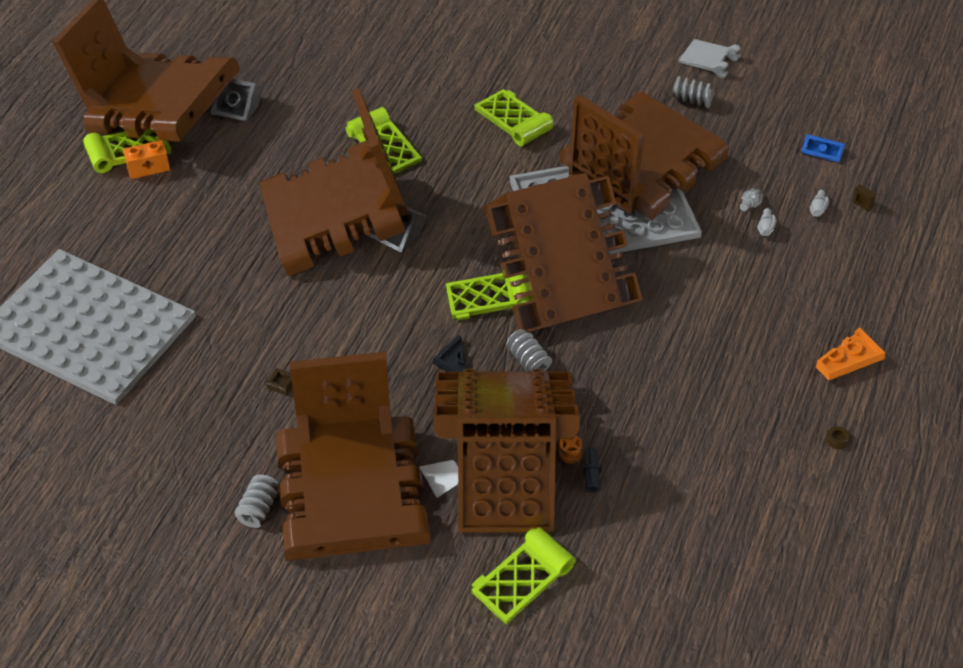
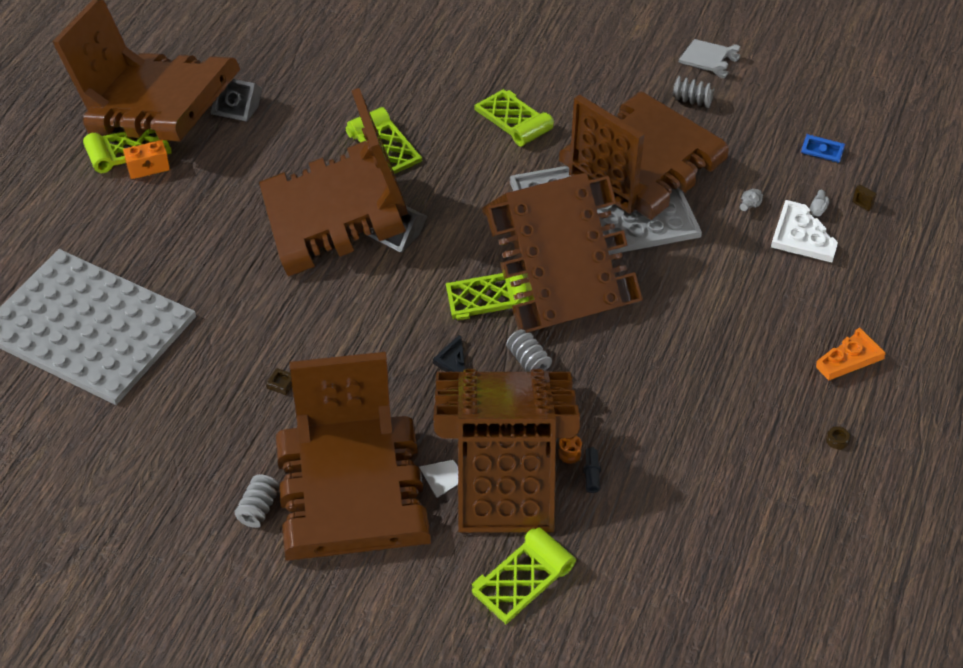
(767, 223): light grey piece -> none
(802, 233): none -> white plate

